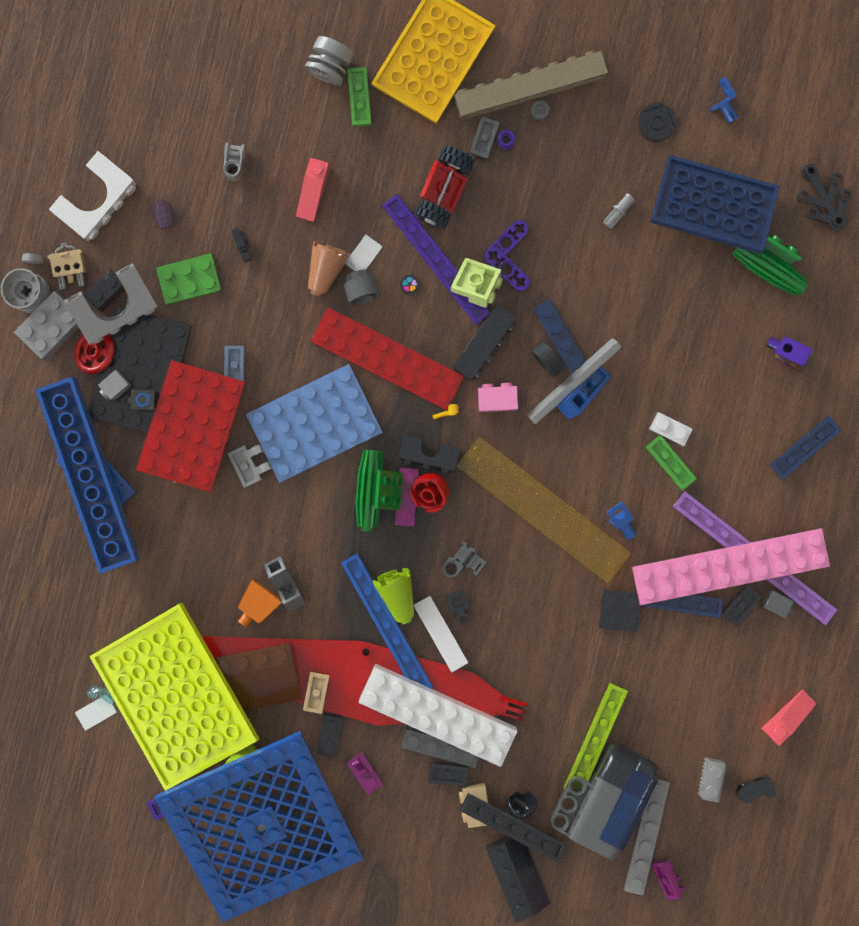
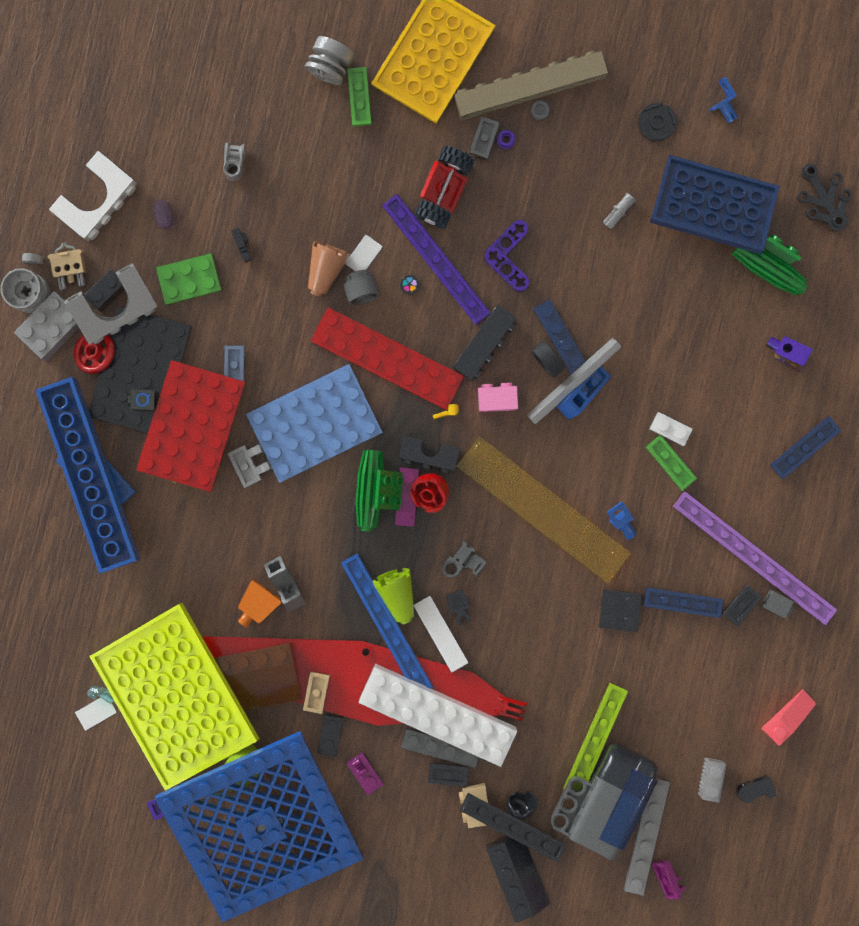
(114, 386): light grey brick -> none
(312, 189): coral slope -> none
(477, 282): yellowish green plate -> none
(730, 566): bright pink plate -> none

